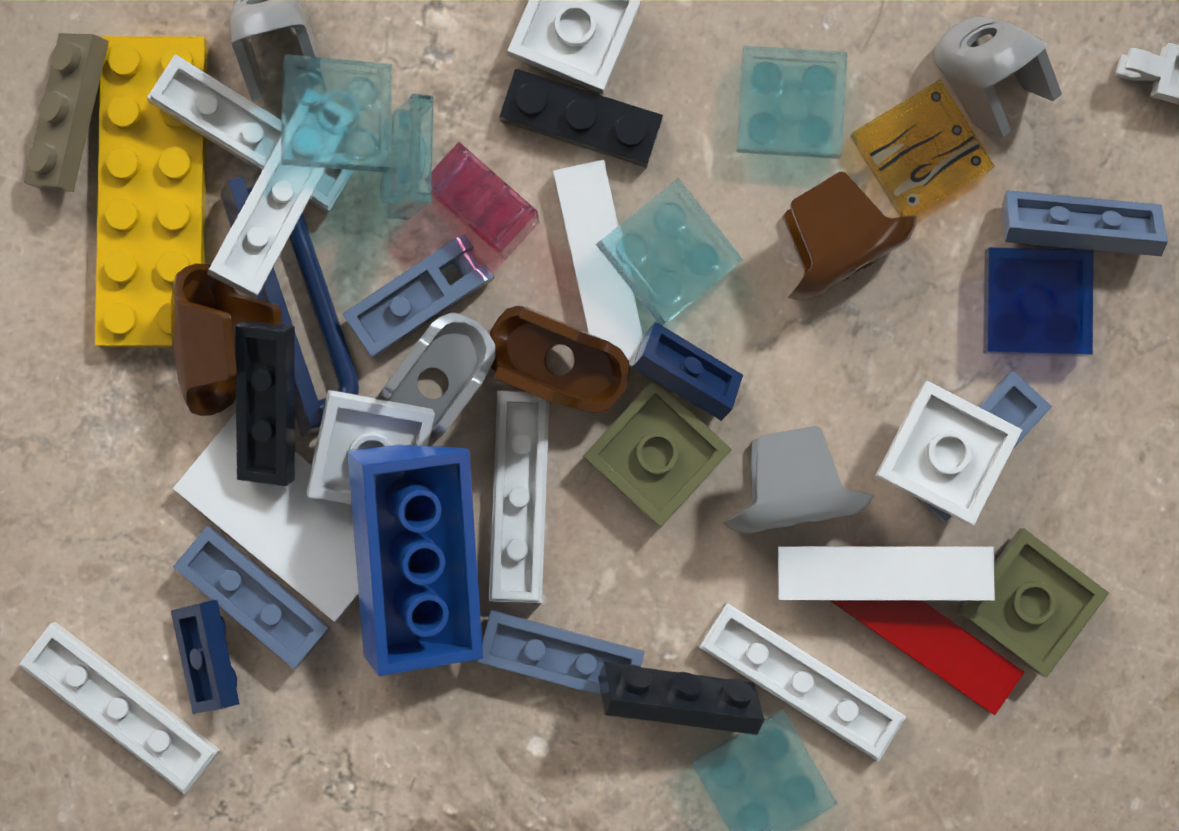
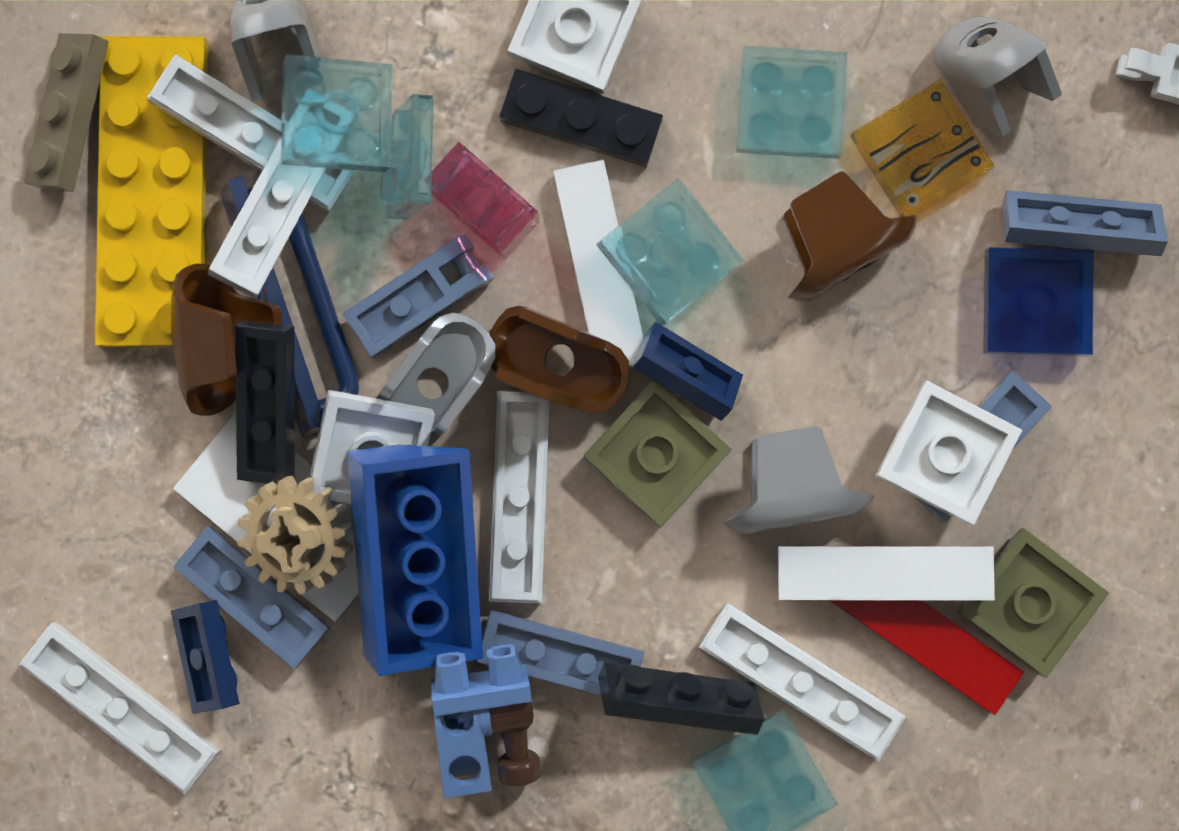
(292, 540): none -> tan gear
(480, 706): none -> medium blue hips

